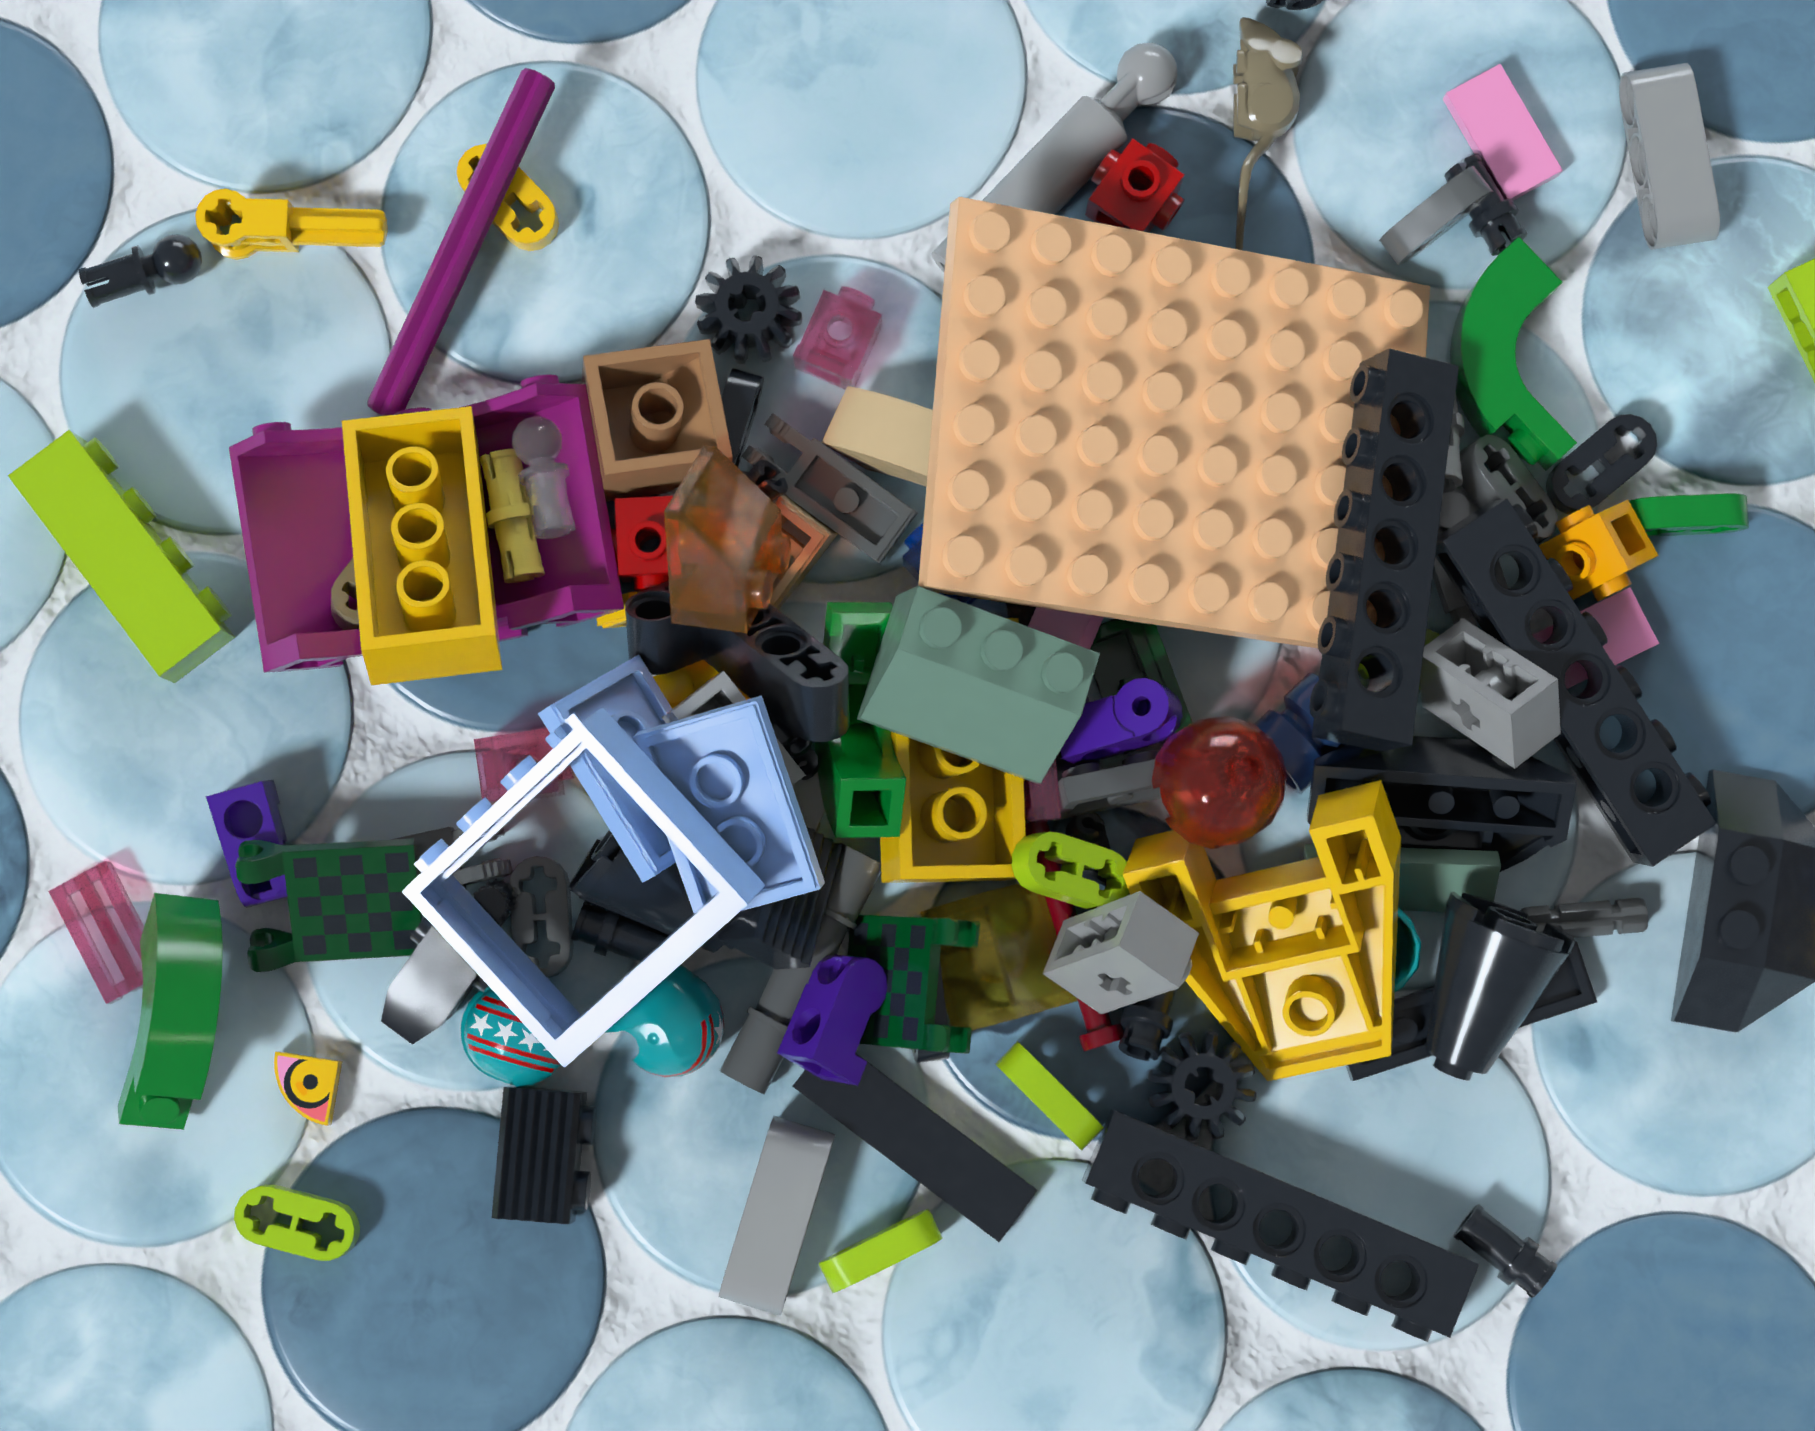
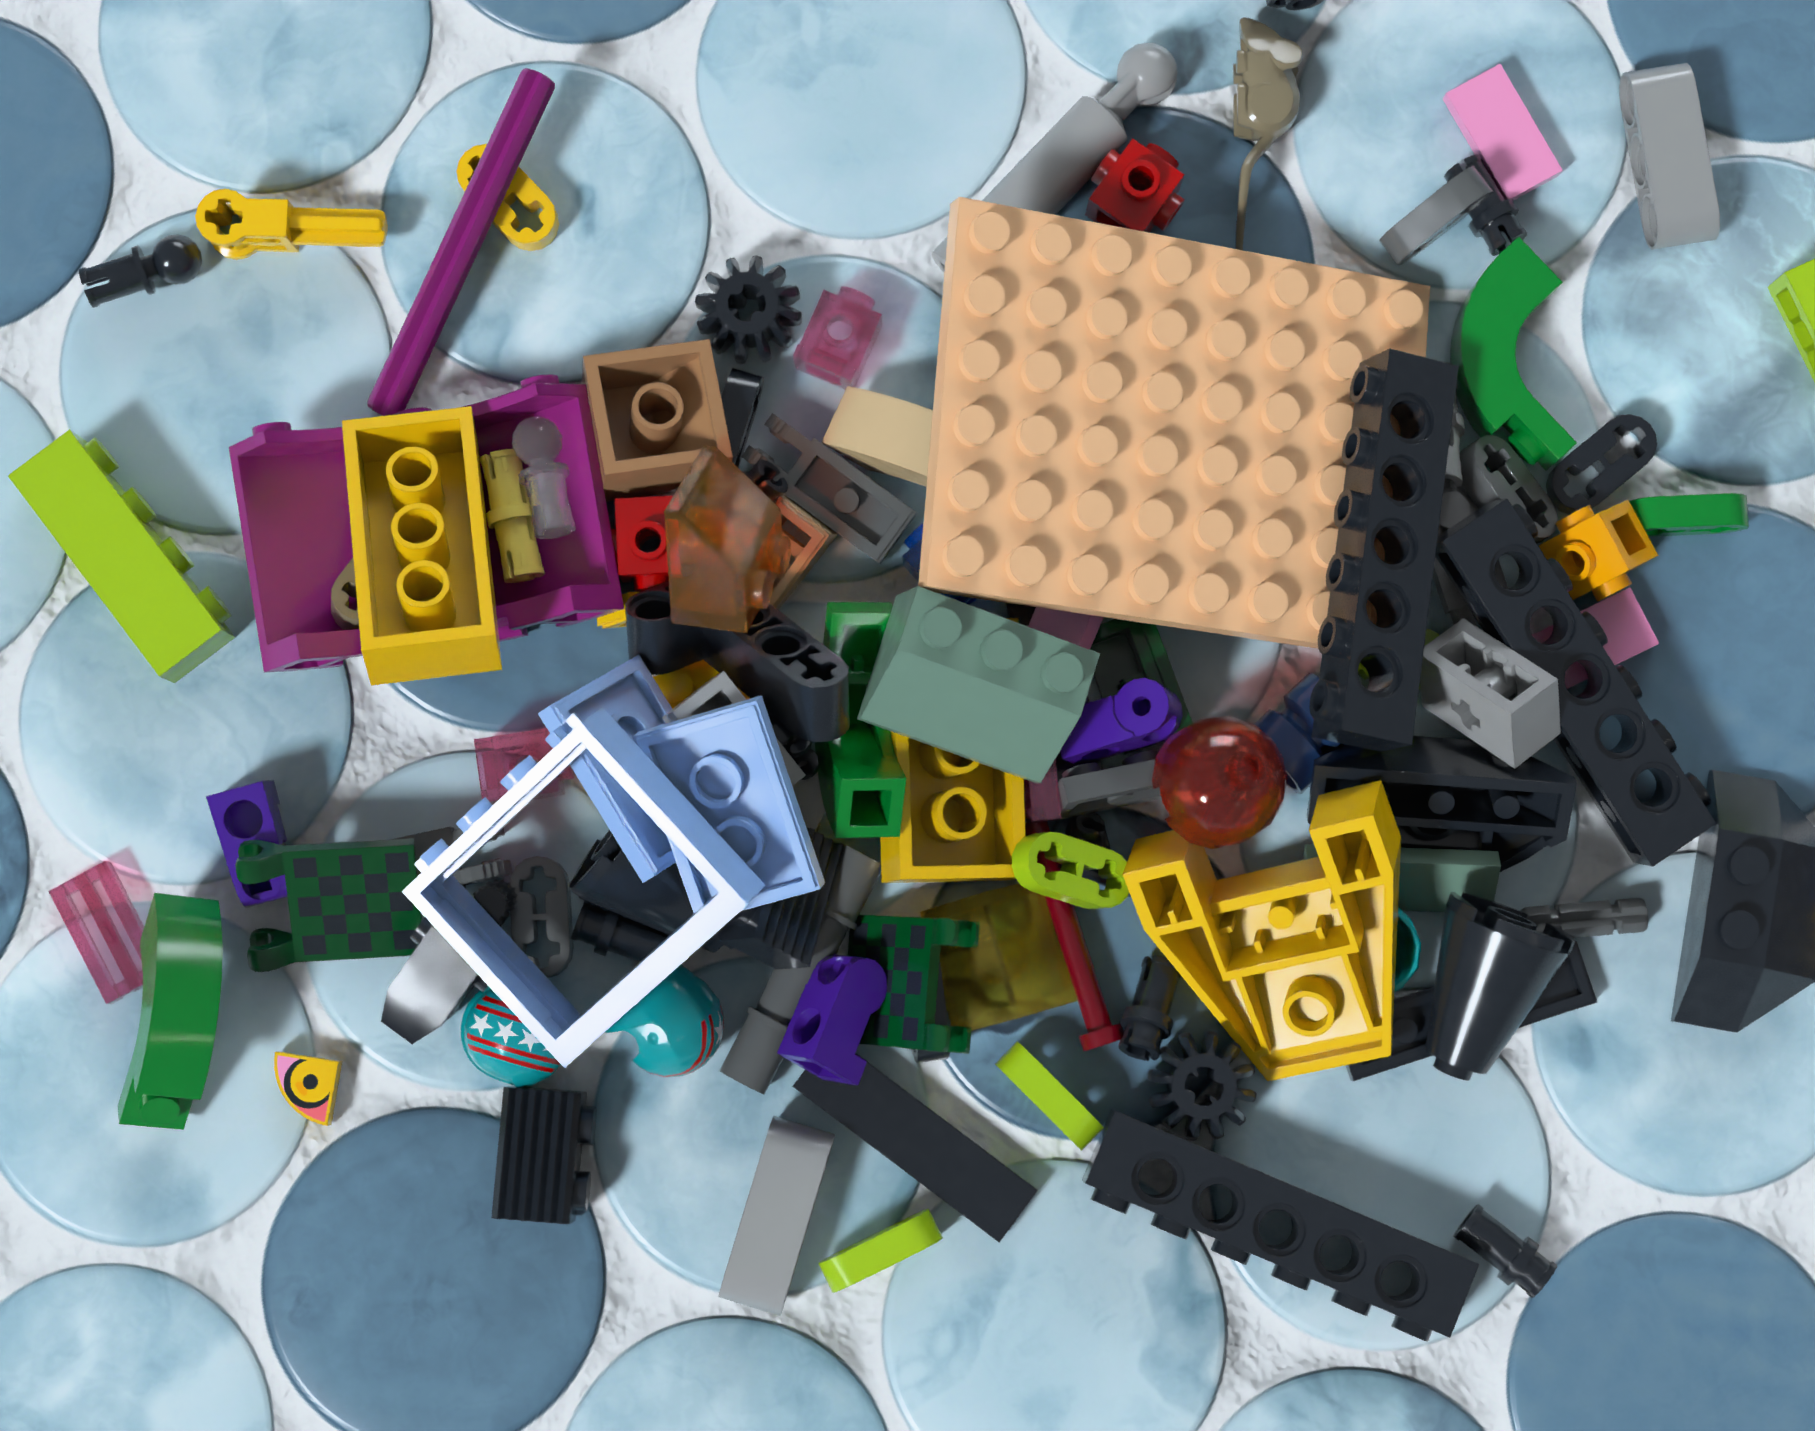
(292, 1237): lime beam -> none
(1121, 953): light grey brick -> none

